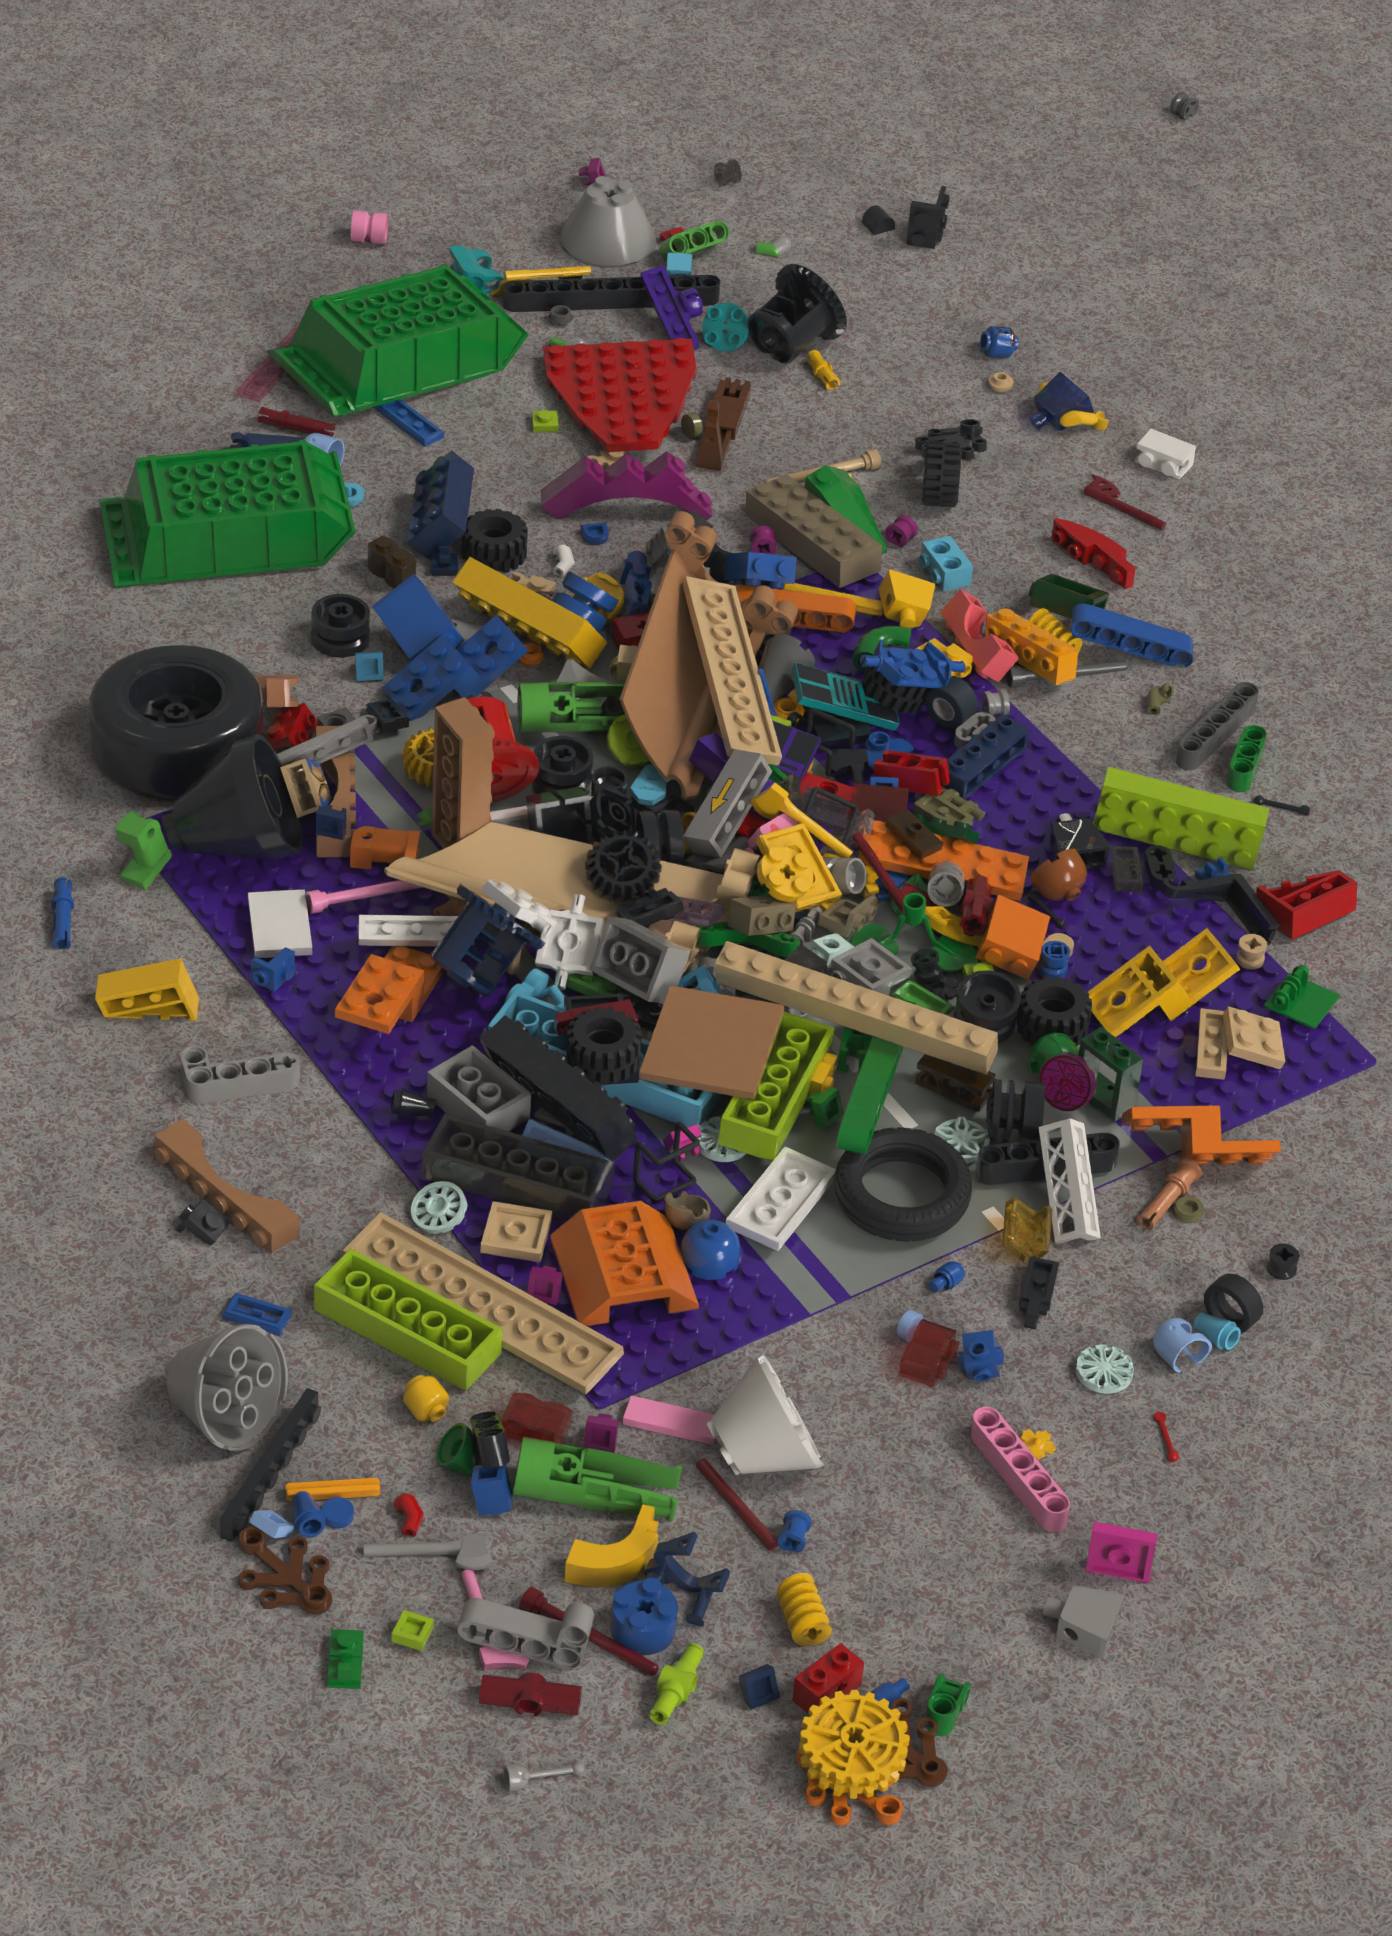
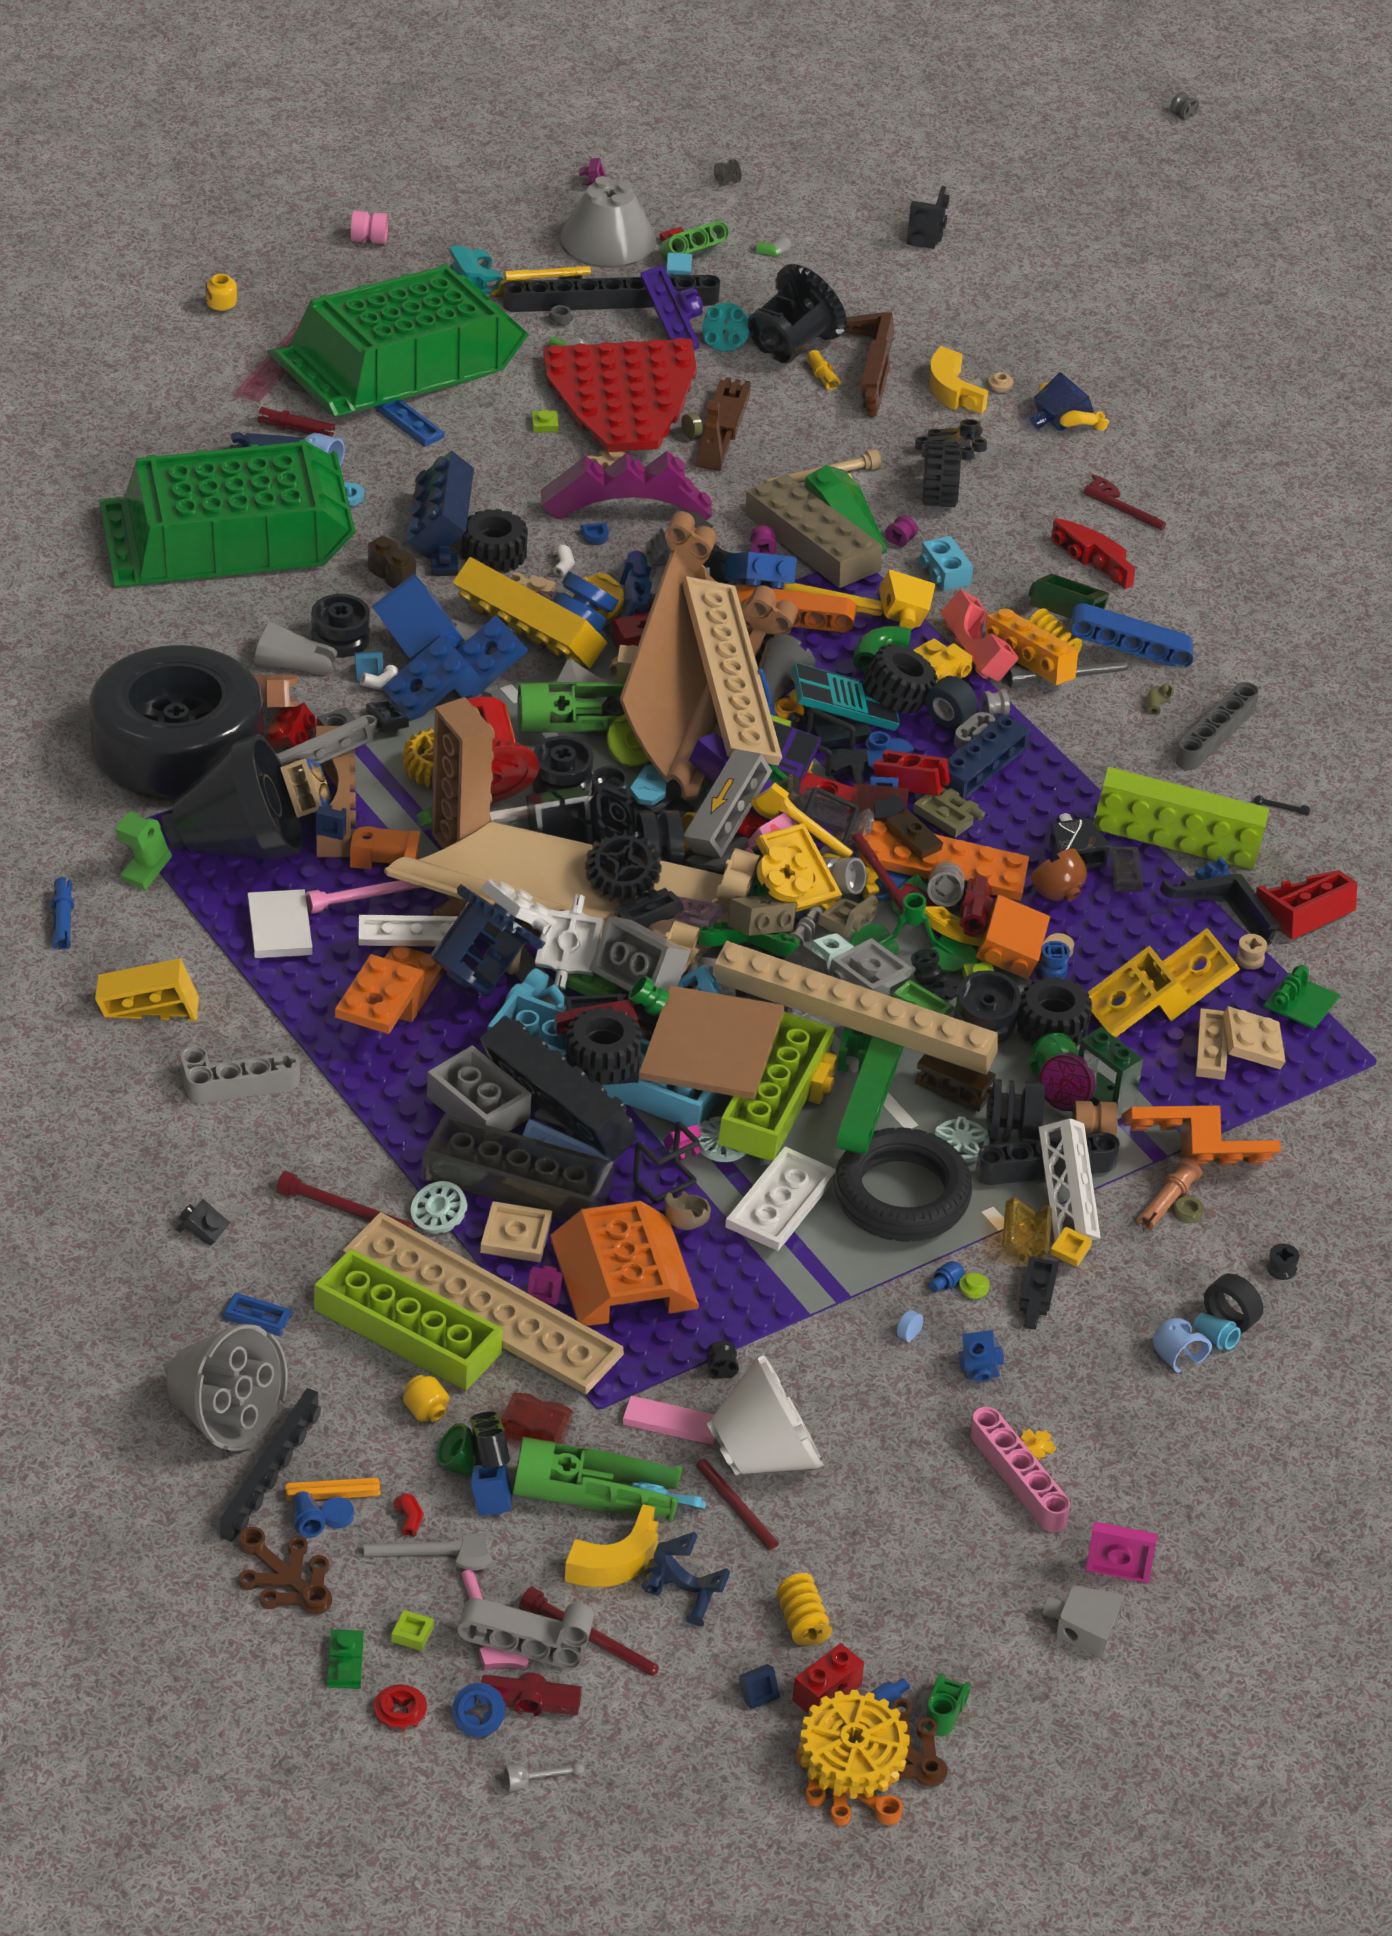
(221, 292): none -> yellow head
(264, 1219): medium nougat arch -> none
(271, 1523): light blue tile -> none
(276, 972): blue bracket -> none
(286, 649): none -> light grey piece
(291, 1185): none -> dark red piece
(377, 682): none -> white arm
(402, 1695): none -> red gear
(411, 1104): black cone -> none
(466, 1700): none -> blue gear
(533, 656): orange plate -> none
(601, 1433): magenta tile -> none
(644, 1616): blue brick -> none
(648, 995): none -> green wheel
(676, 1683): lime pin -> none
(682, 1499): none -> medium azure piece
(710, 1249): blue cylinder -> none
(722, 1359): none -> black wheel
(794, 1531): blue bush -> none
(826, 1106): green tile -> none
(877, 364): none -> reddish brown hinge
(878, 220): black brick -> none
(886, 808): none -> black piece
(913, 666): blue plate -> none
(928, 1353): clear red brick -> none
(949, 388): none -> yellow arch
(959, 831): dark green hinge -> none
(974, 1285): none -> lime plate
(998, 342): blue head -> none
(1033, 896): black hinge -> none
(1071, 1246): none -> yellow tile
(1097, 1118): none -> medium nougat wheel
(1104, 1369): light aqua wheel -> none
(1160, 1418): red hinge -> none
(1163, 867): black beam -> none
(1165, 454): white brick -> none
(1246, 758): green beam -> none

